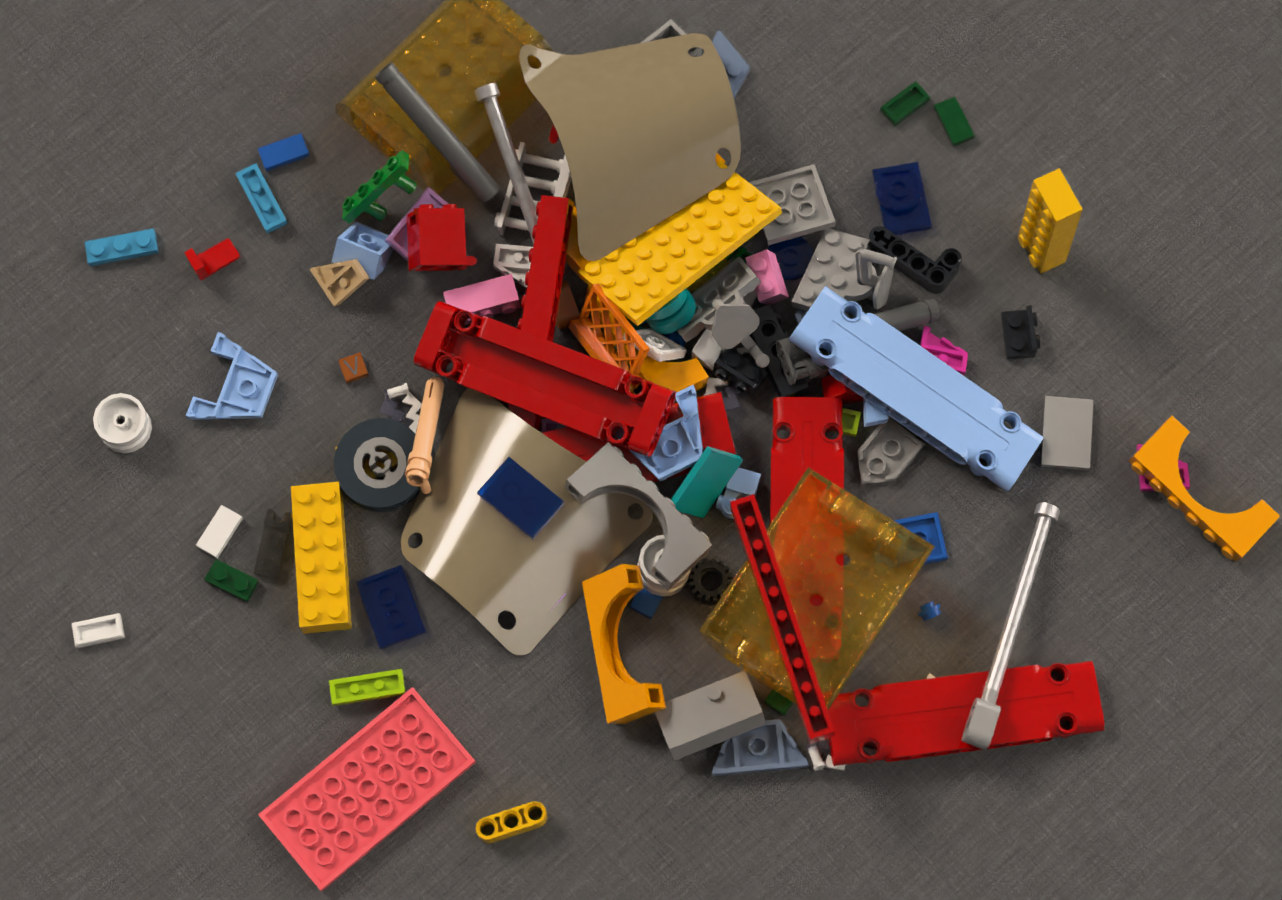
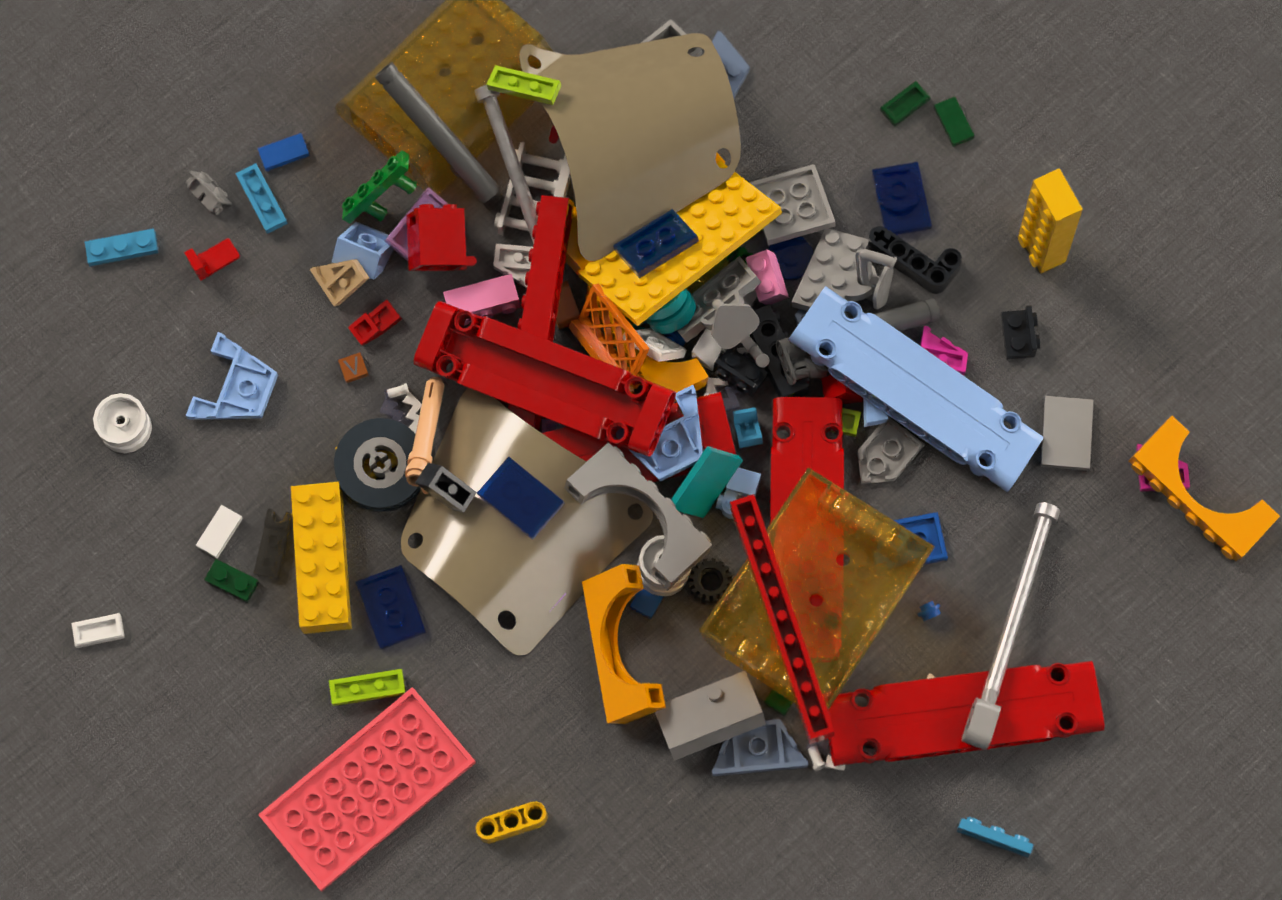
(201, 185): none -> light grey hinge
(375, 323): none -> red slope
(446, 487): none -> black brick
(524, 85): none -> lime plate
(656, 243): none -> clear blue tile
(747, 427): none -> dark azure bracket
(995, 836): none -> dark azure plate

